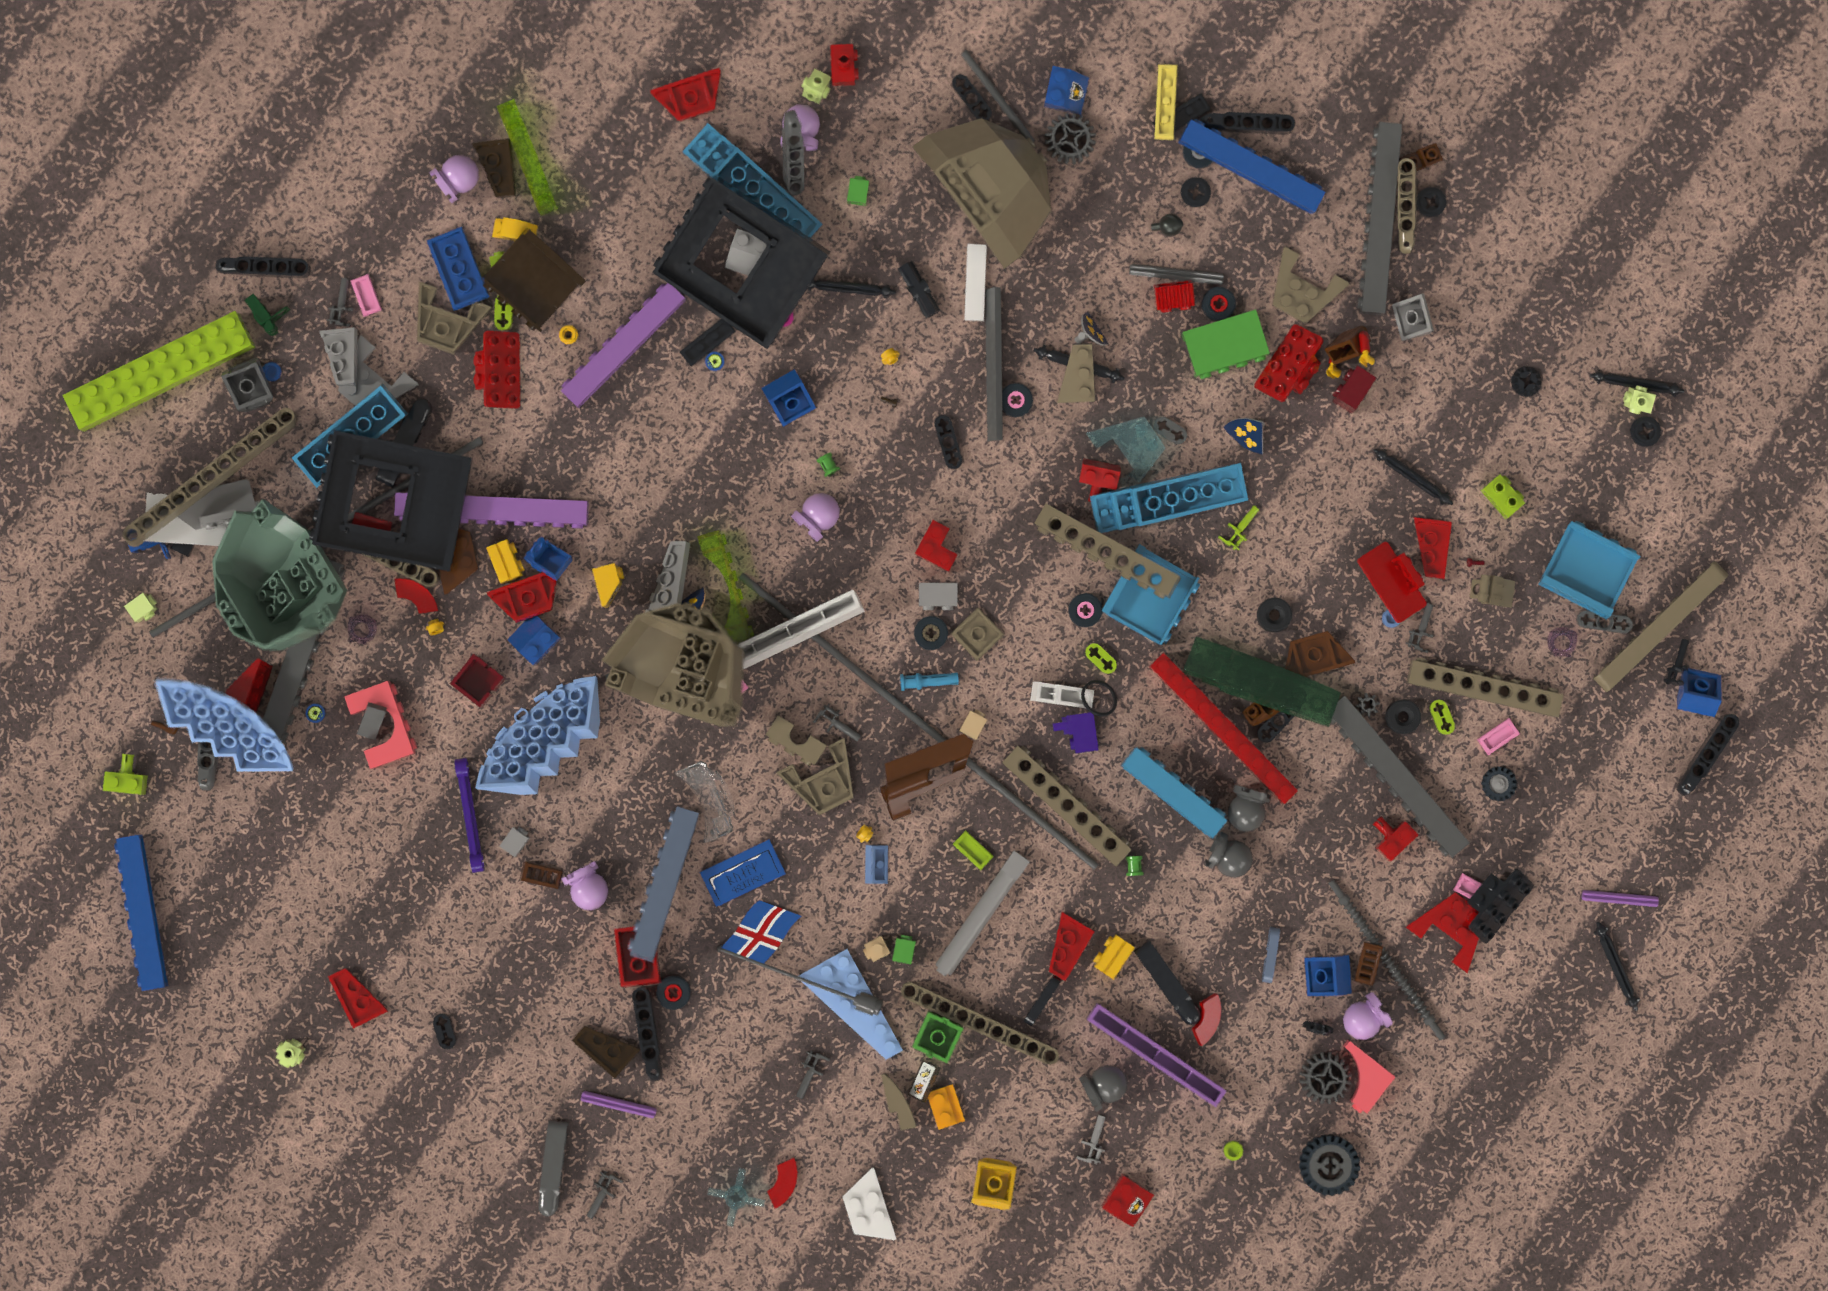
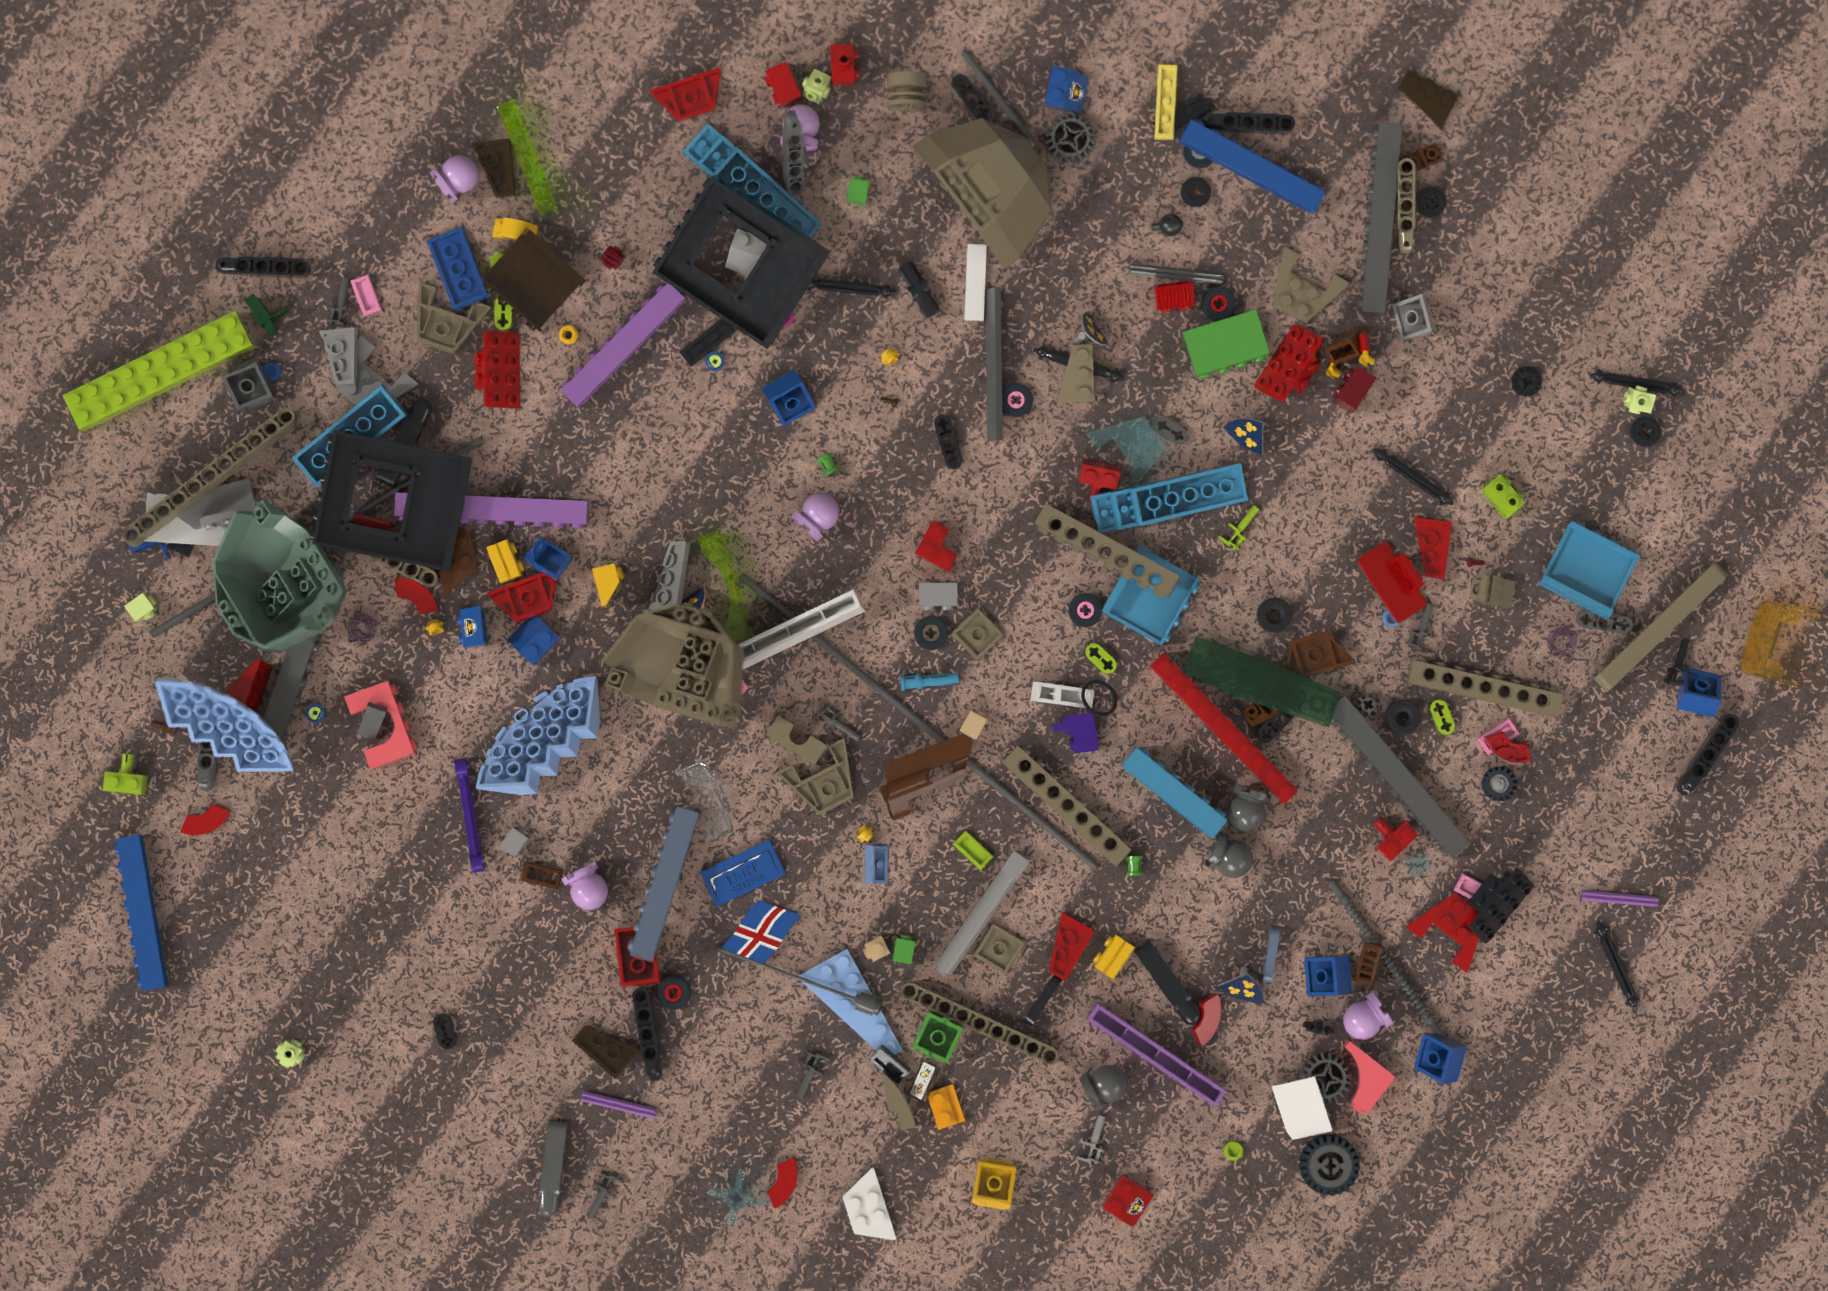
(206, 822): none -> red tile
(355, 998): red wing -> none
(473, 627): none -> blue slope
(477, 680): dark red piece -> none
(613, 257): none -> dark red gear
(783, 85): none -> red brick
(890, 1064): none -> black tile
(906, 87): none -> dark tan wheel
(999, 948): none -> dark tan tile
(1243, 987): none -> dark blue shield
(1302, 1108): none -> white sticker
(1417, 865): none -> clear light blue tile
(1429, 97): none -> dark brown wing
(1440, 1058): none -> blue slope
(1508, 749): none -> red tile
(1762, 639): none -> clear yellow windscreen

